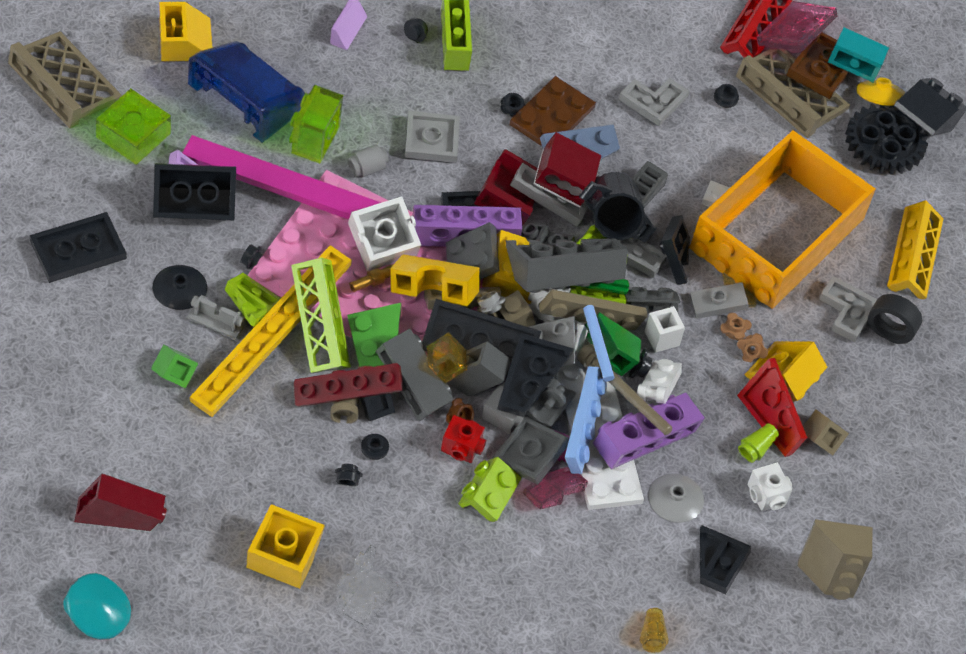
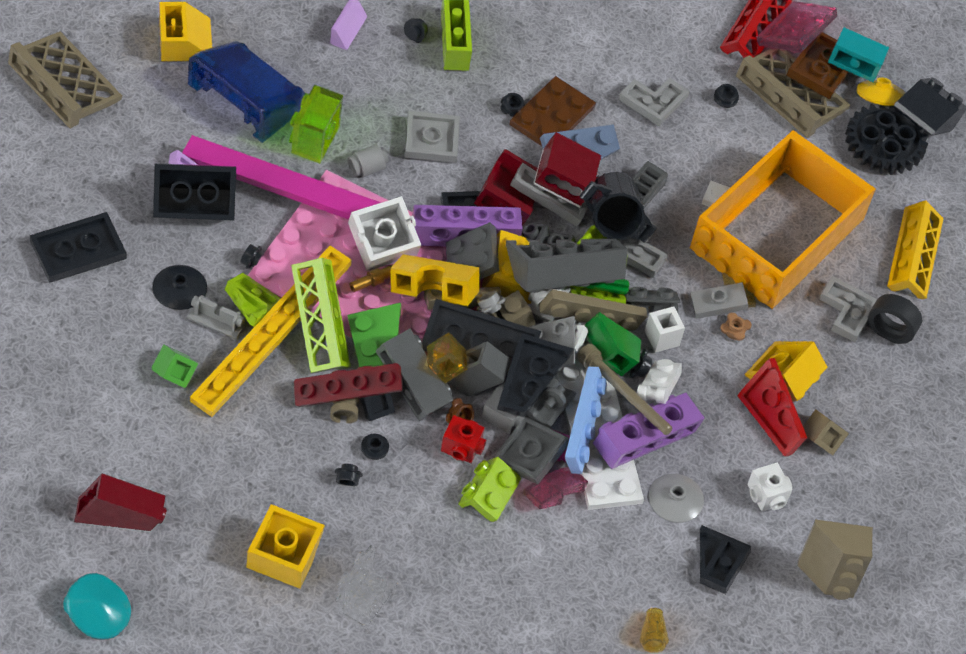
(133, 126): clear neon green brick -> none
(598, 343): light blue bar -> none
(676, 247): black wing -> none
(752, 340): medium nougat plate -> none
(756, 444): lime cone -> none

